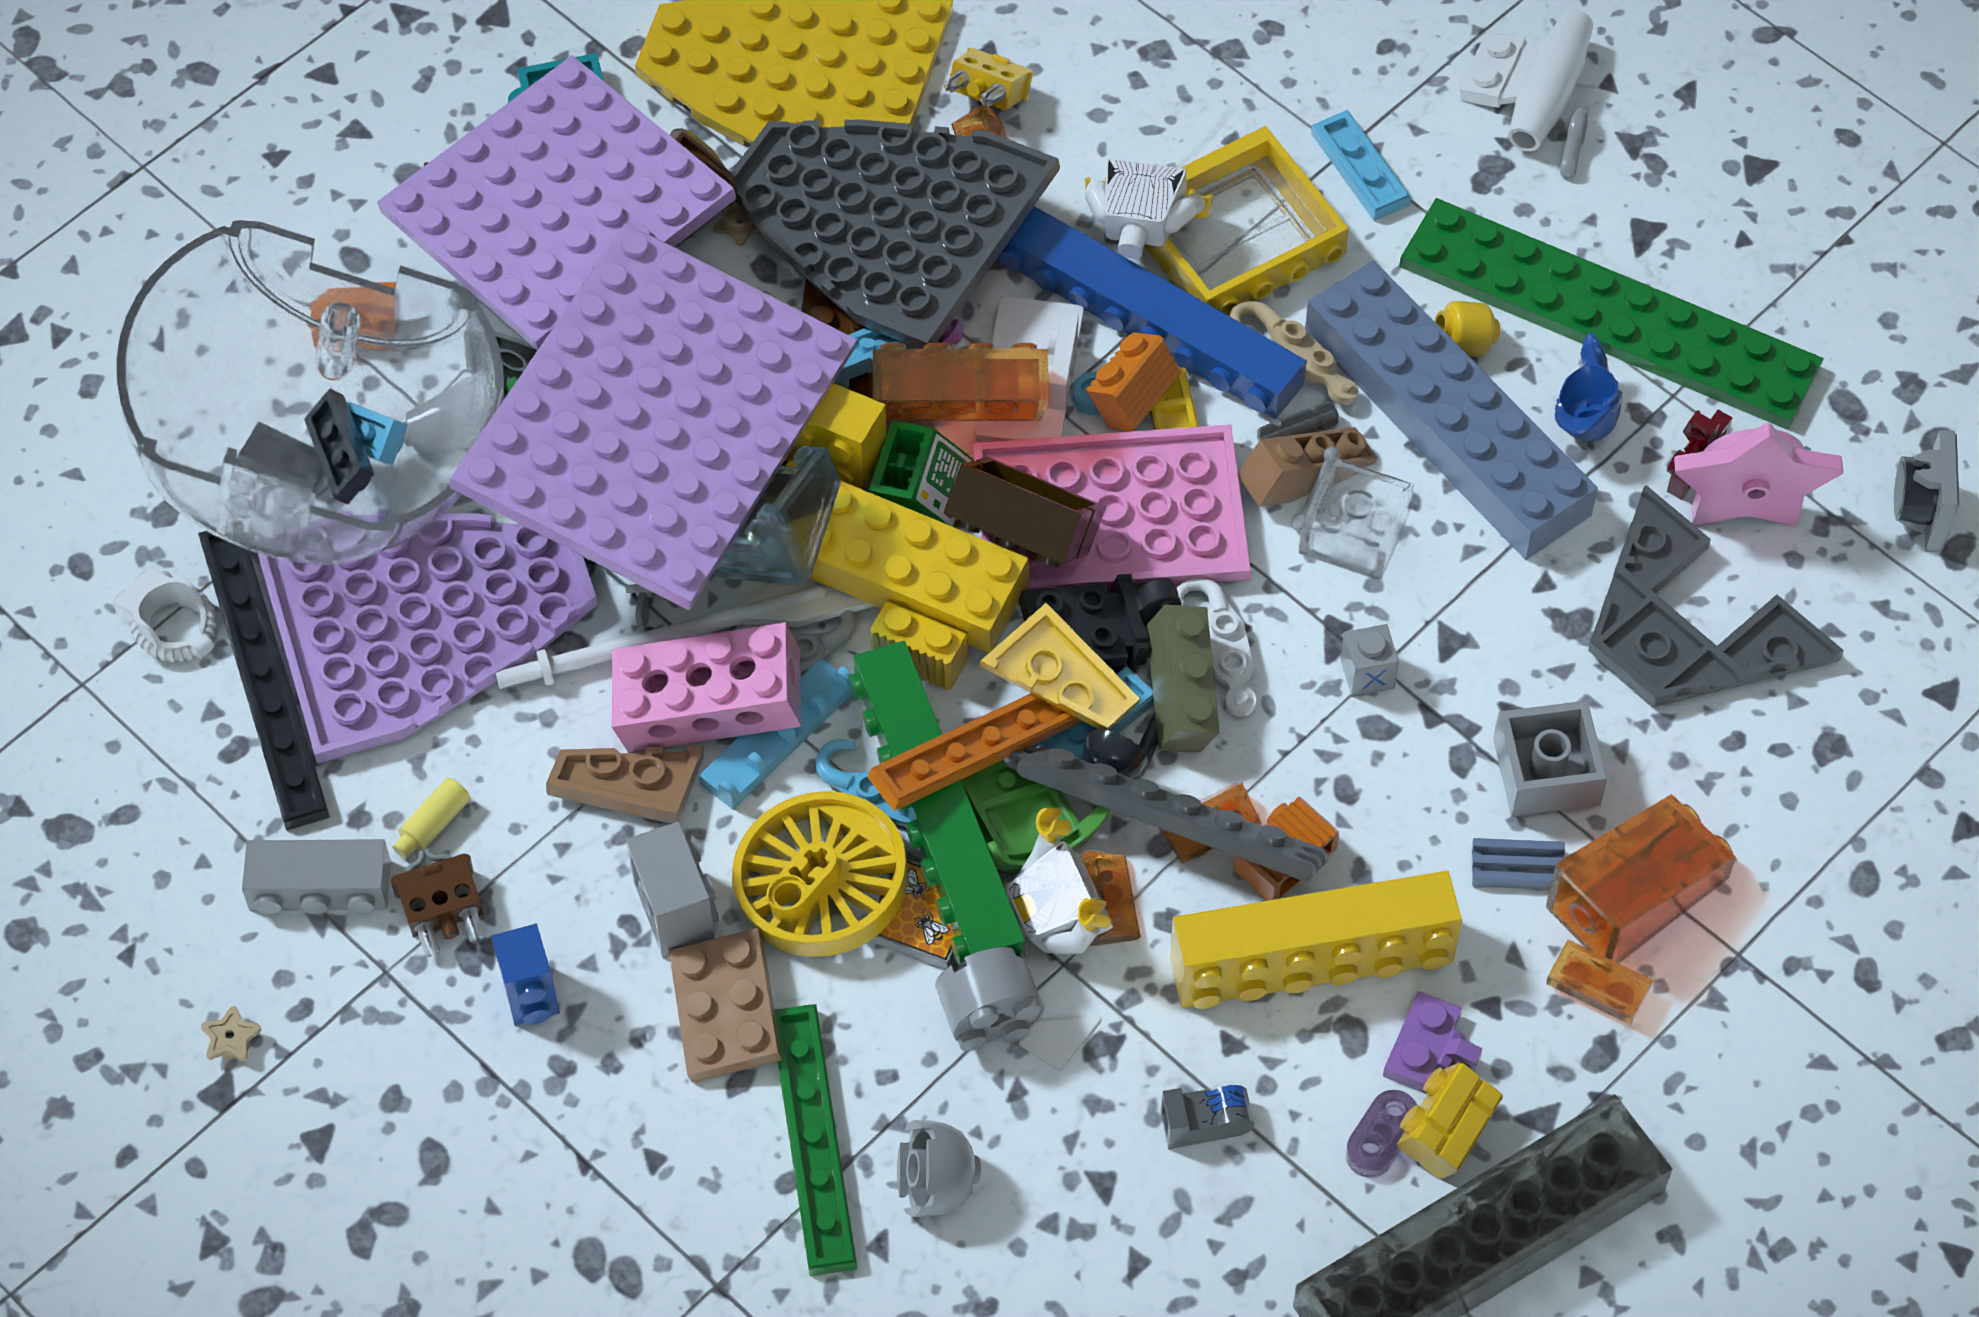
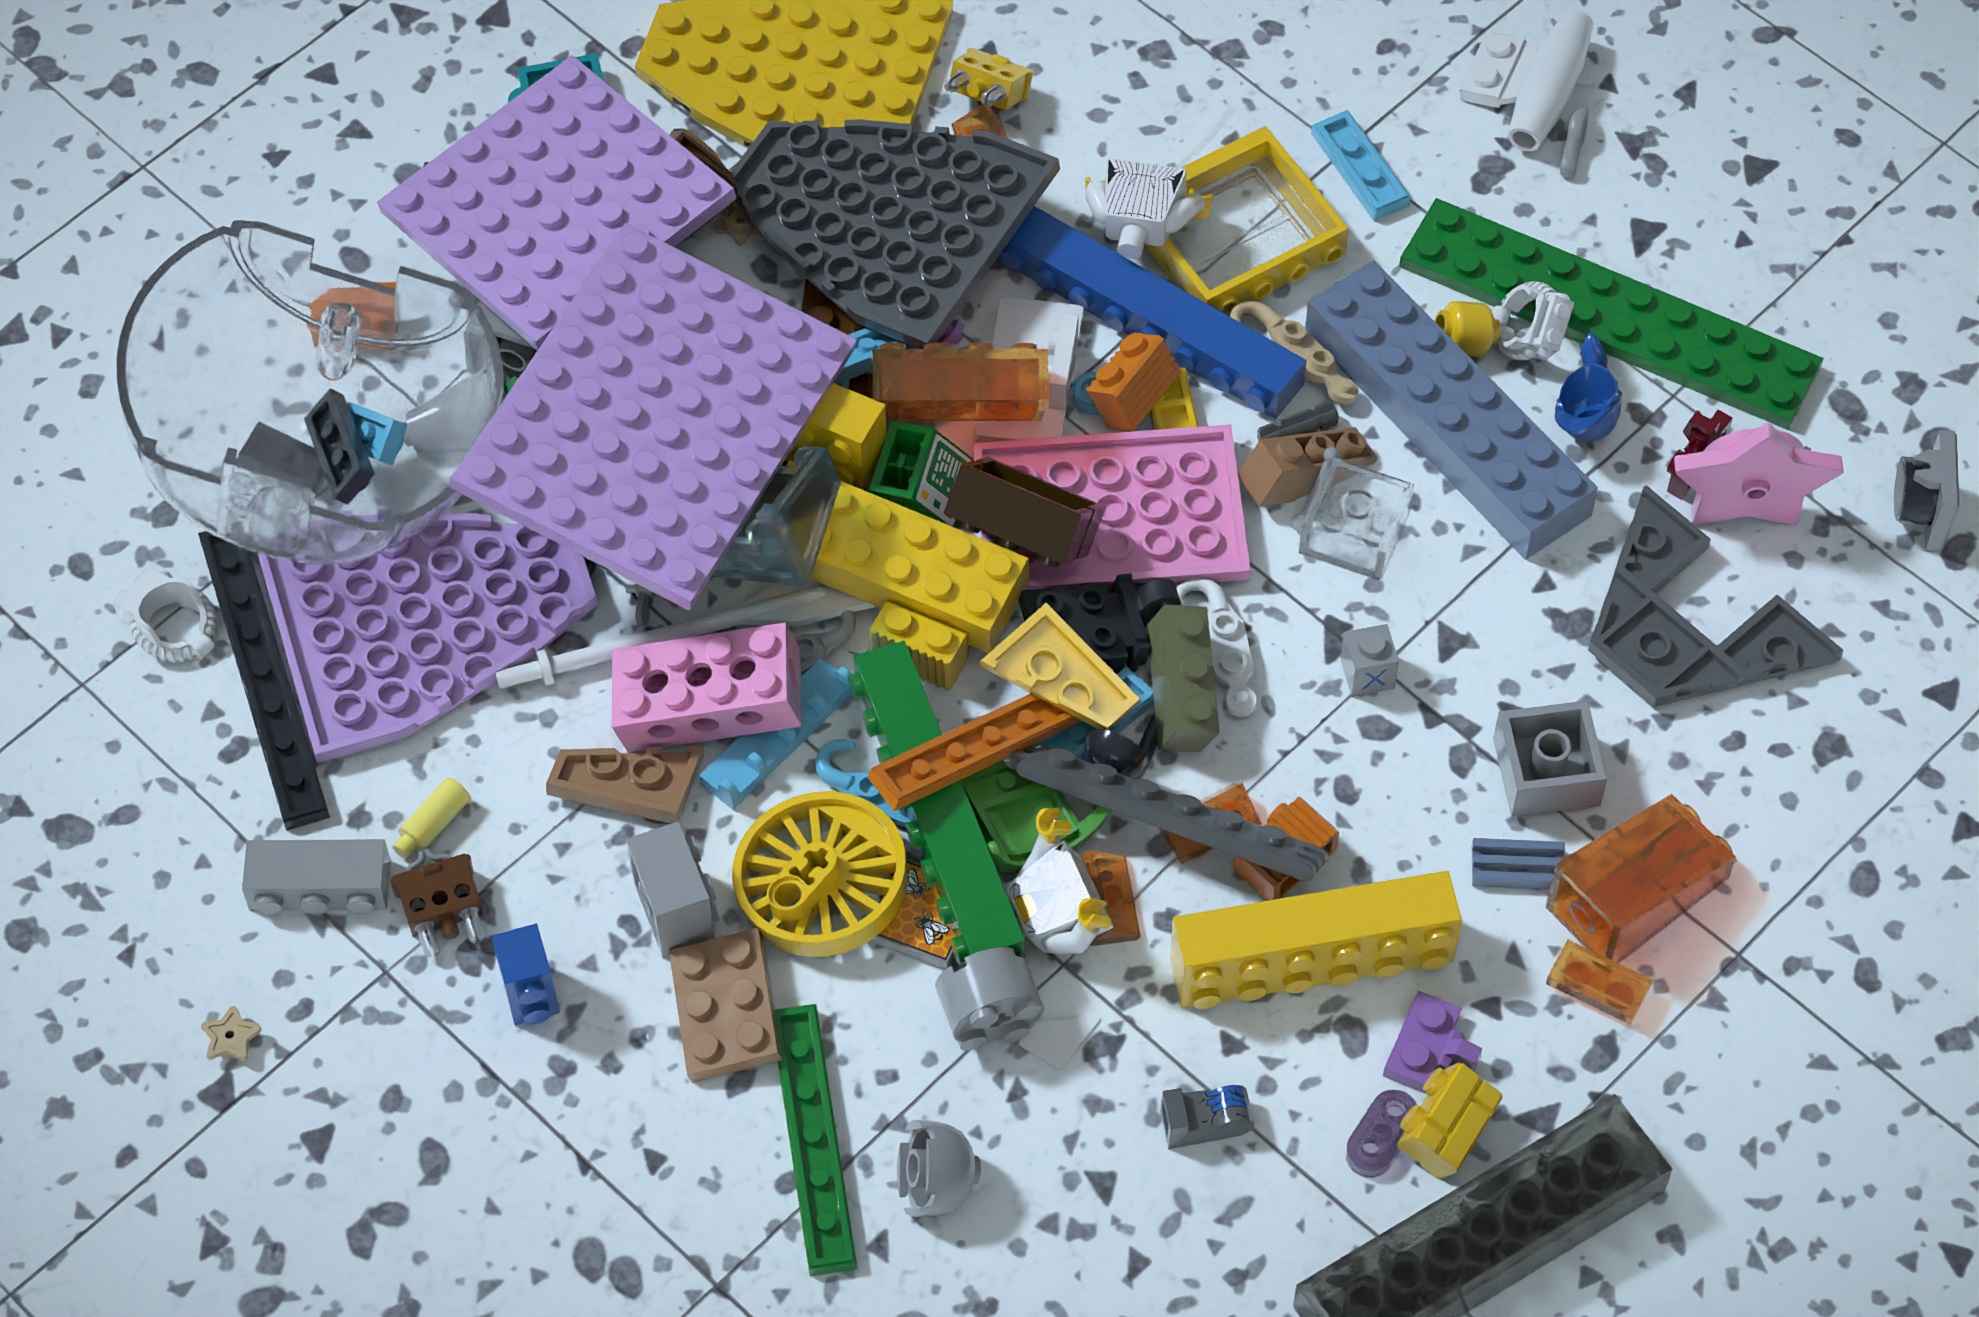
(1547, 328): none -> white piece

